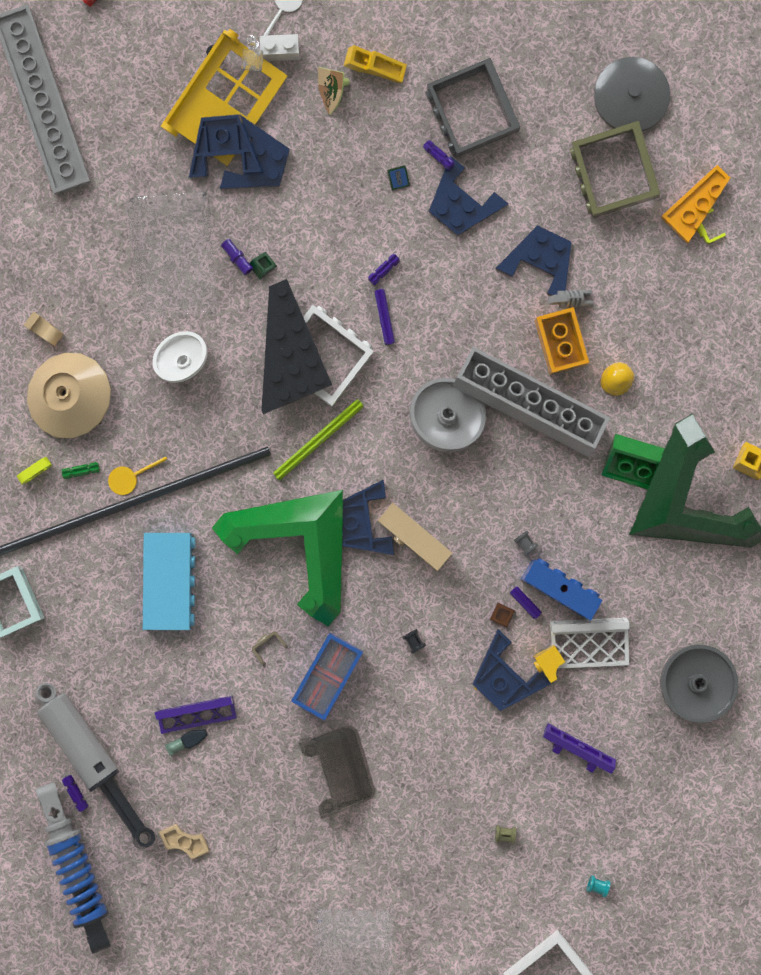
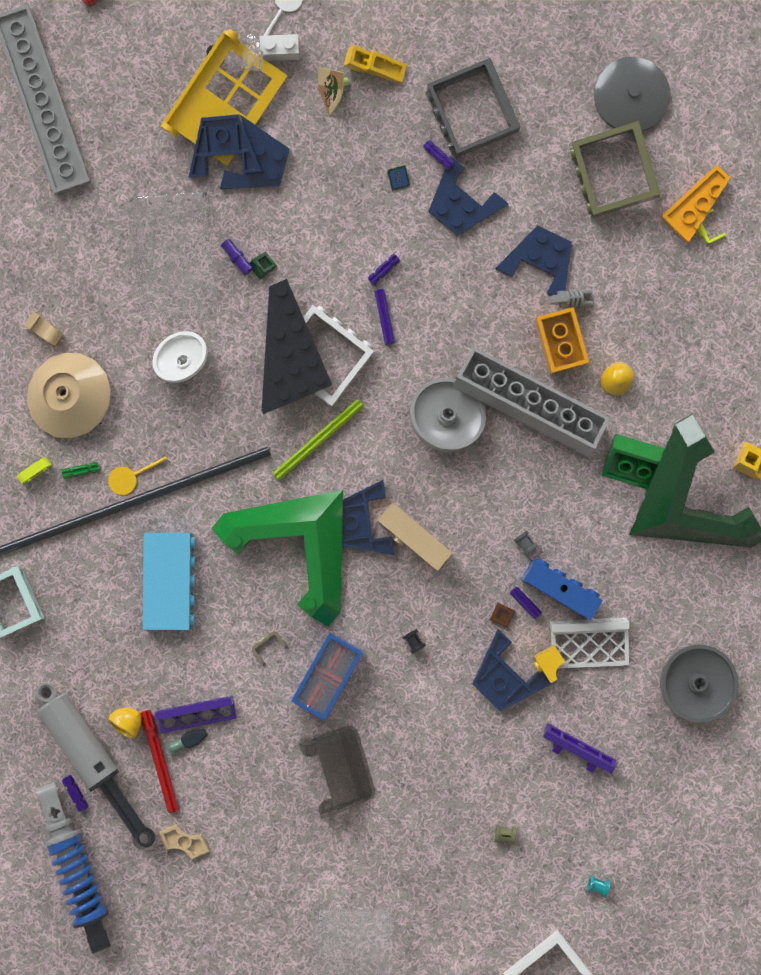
(126, 721): none -> yellow hat
(159, 761): none -> red axle

